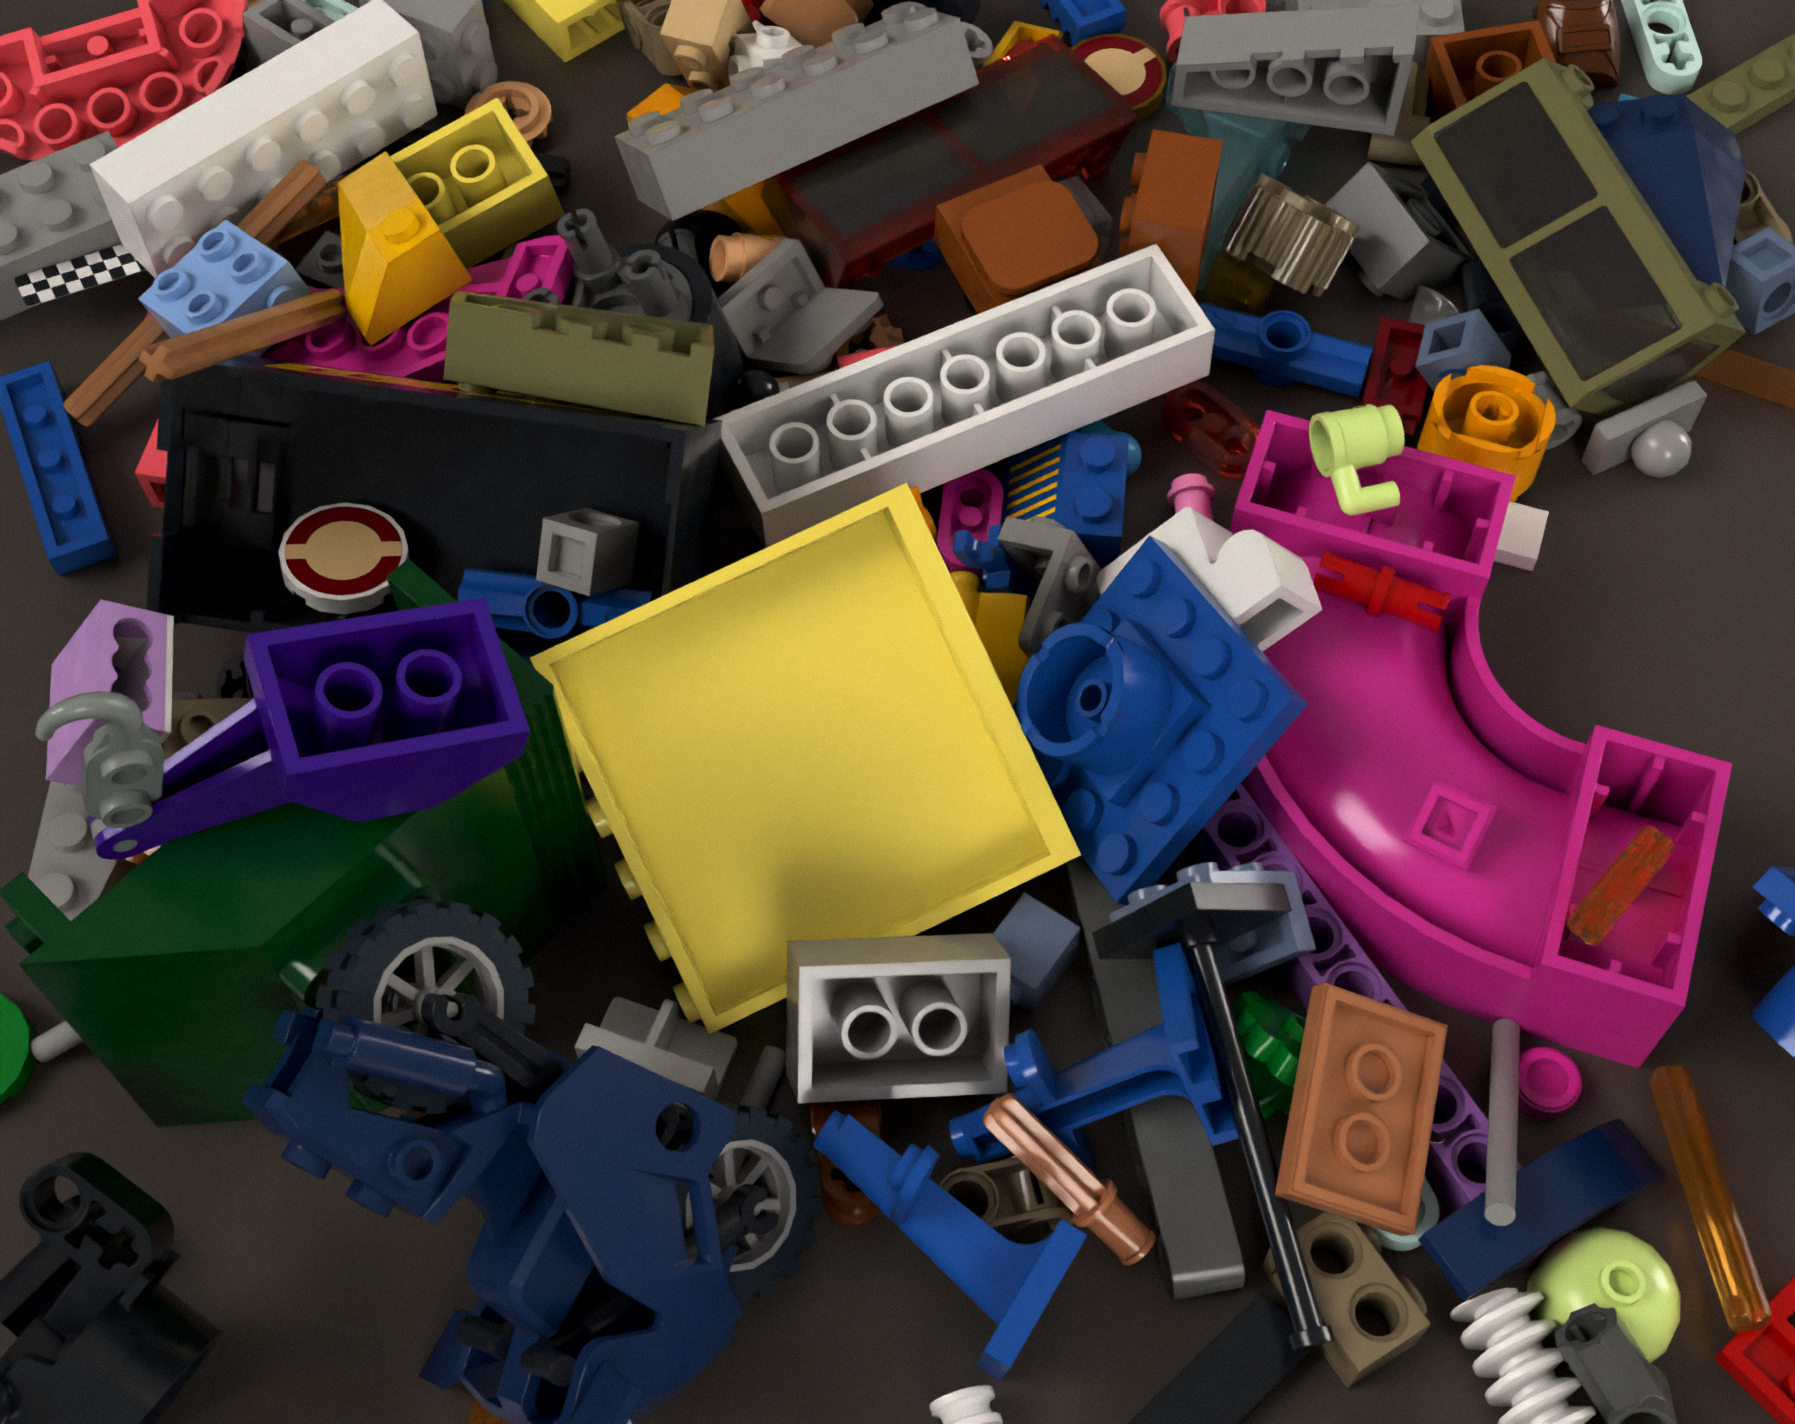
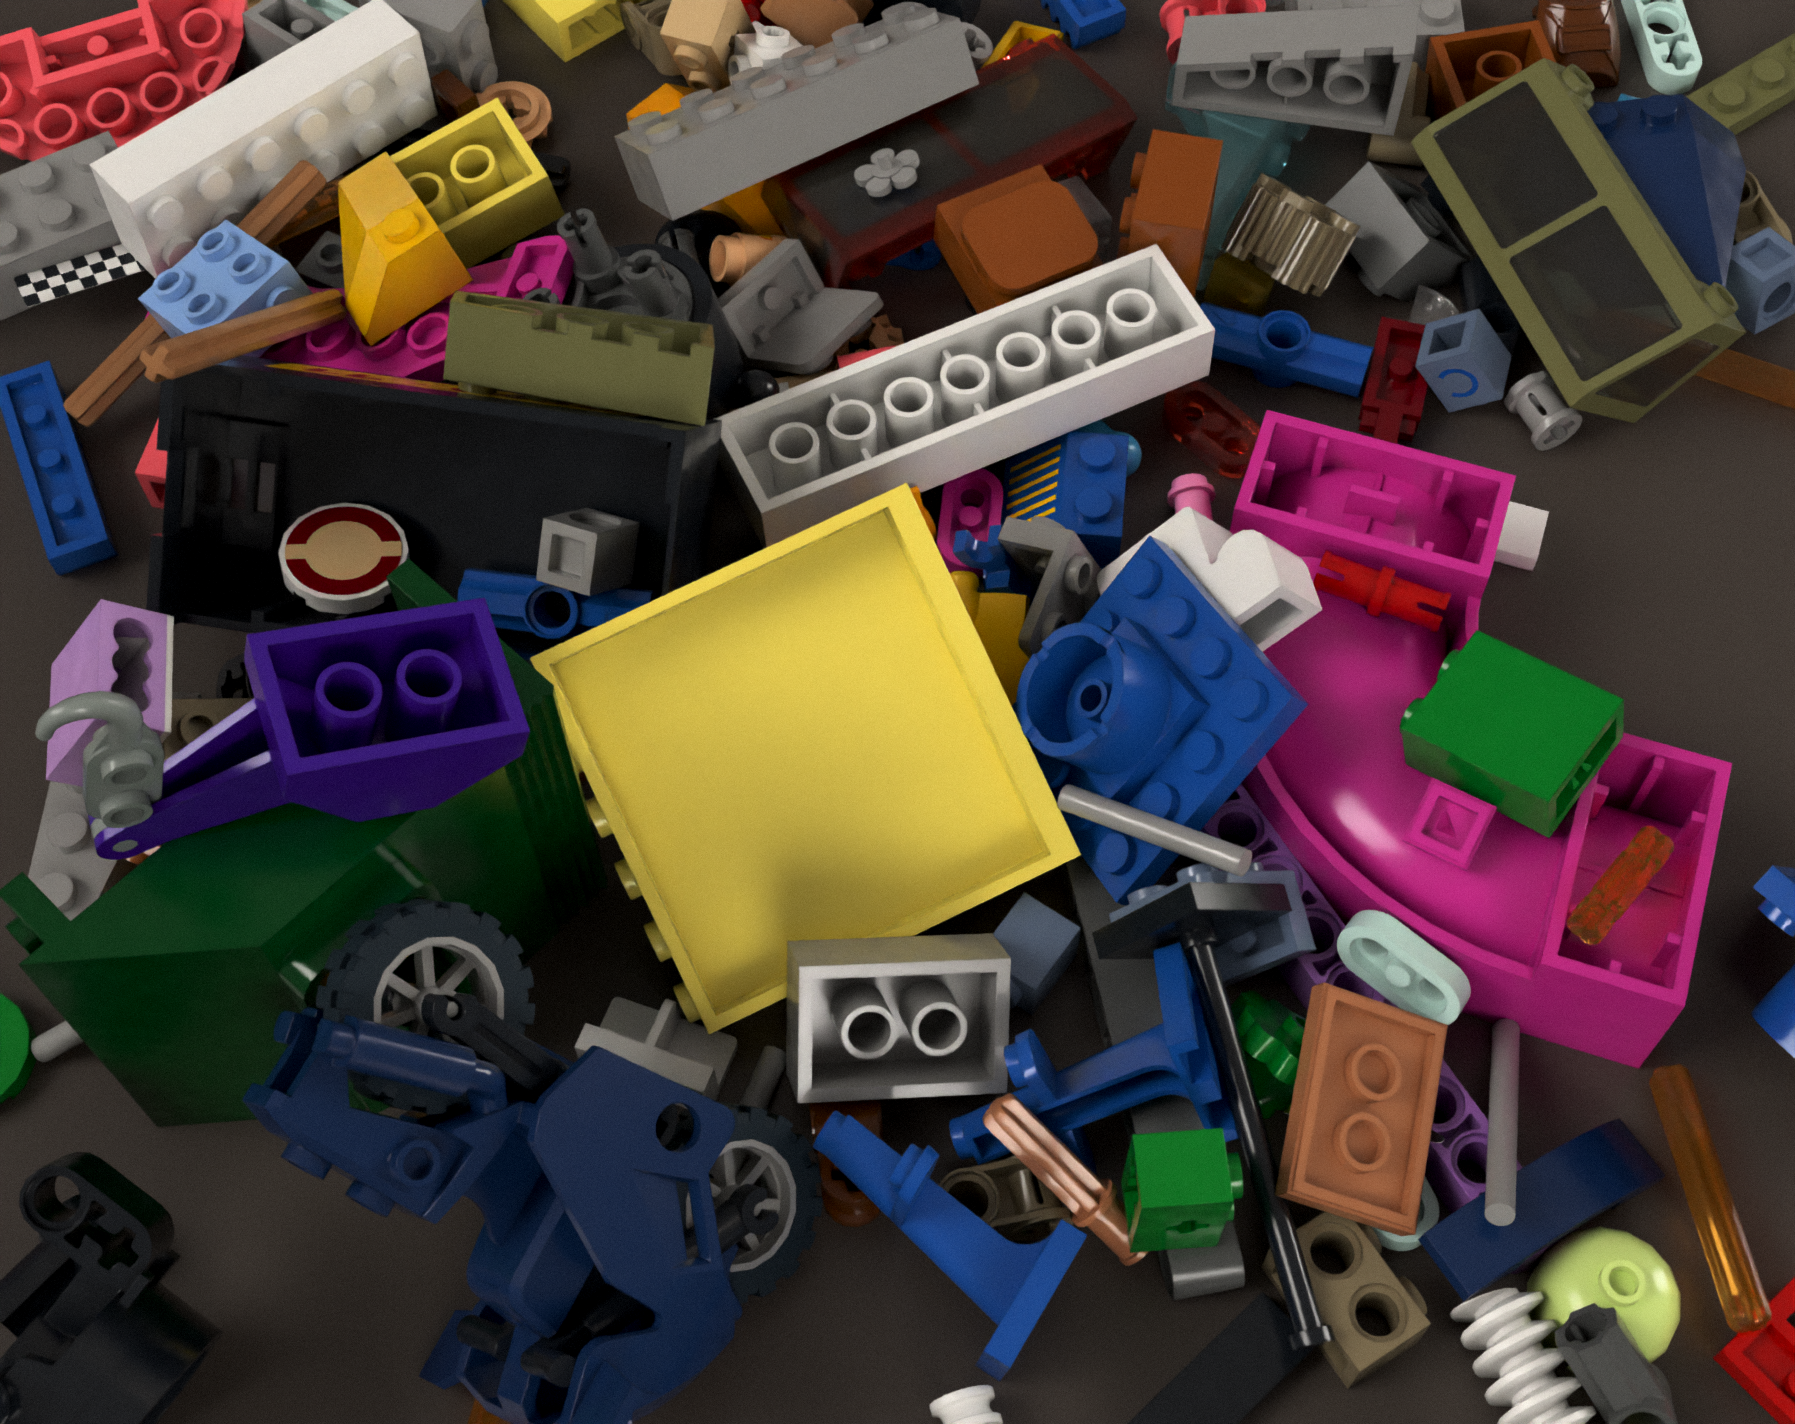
(453, 96): none -> reddish brown tile
(888, 171): none -> light grey plant
(1128, 67): tile -> none
(1155, 830): none -> light grey bar
(1179, 1189): none -> green brick
(1353, 441): yellowish green piece -> none
(1403, 966): none -> light aqua plate
(1490, 422): light orange brick -> none
(1512, 731): none -> green brick
(1547, 1083): dark pink tile -> none
(1648, 433): light grey tile -> none

